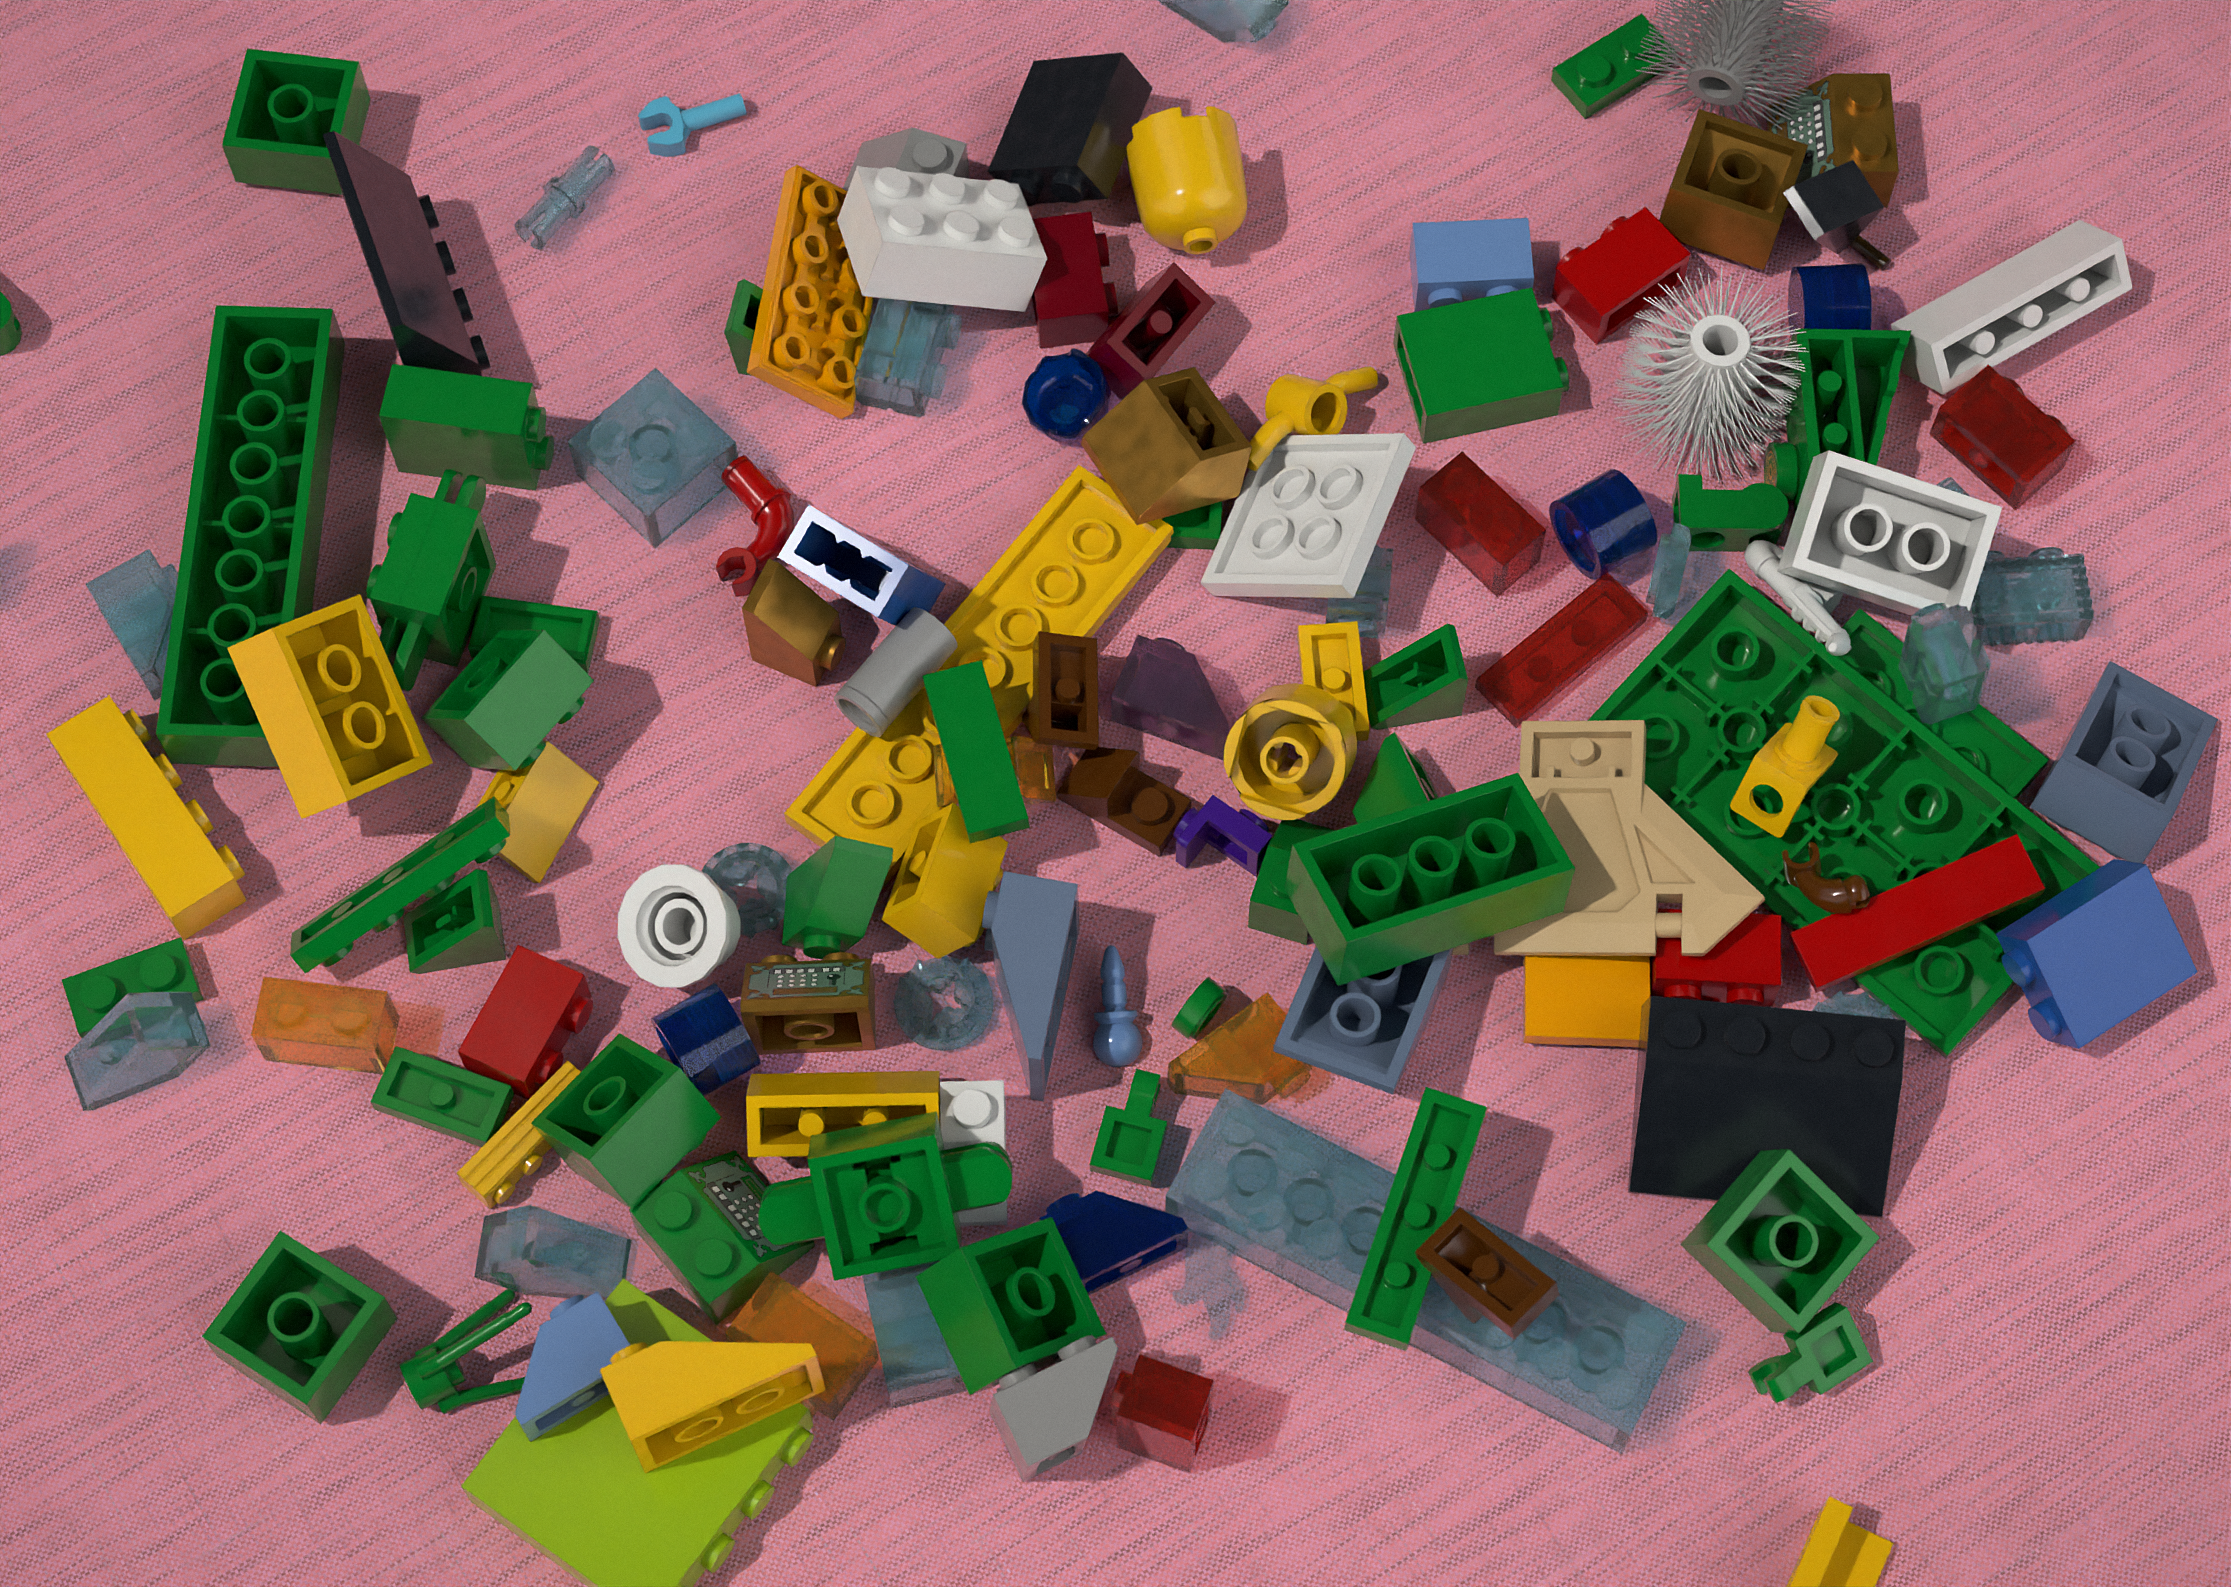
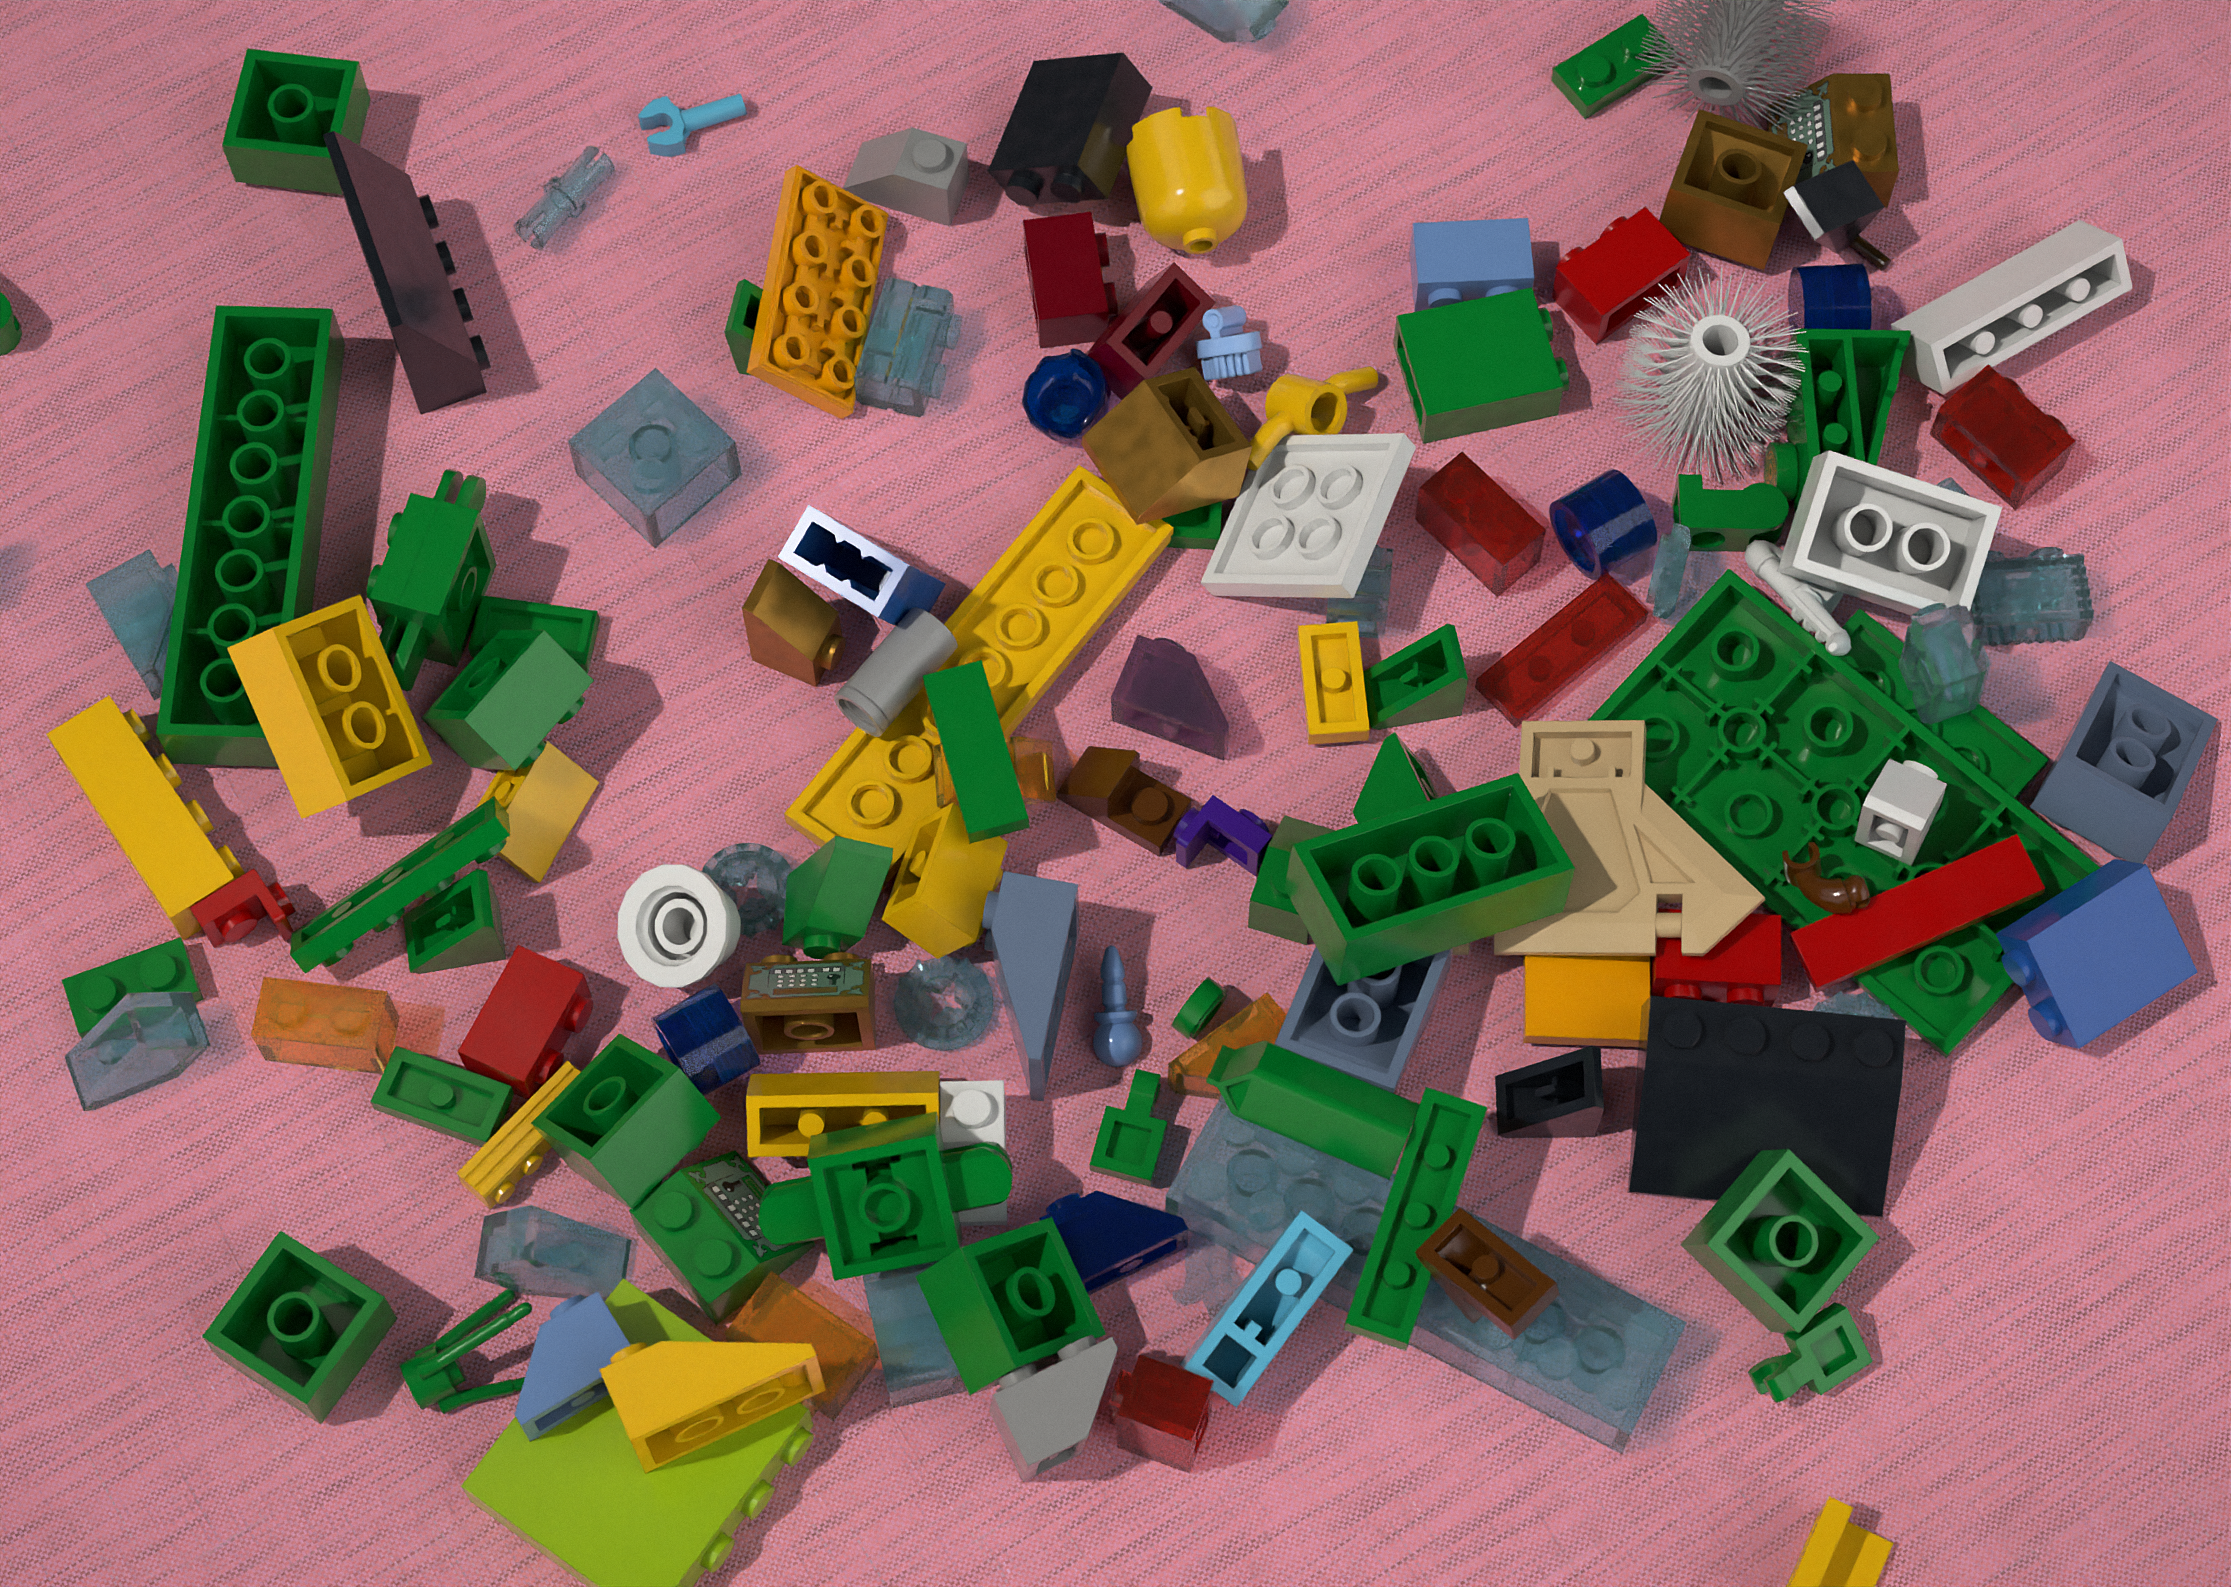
(238, 906): none -> red bracket
(466, 426): green brick -> none
(770, 513): red piece -> none
(941, 239): white brick -> none
(1064, 691): reddish brown slope -> none
(1229, 349): none -> light blue piece
(1259, 760): yellow brick -> none
(1266, 1307): none -> medium azure slope
(1314, 1105): none -> green piece
(1552, 1097): none -> black slope
(1789, 764): yellow bracket -> none
(1900, 810): none -> white slope

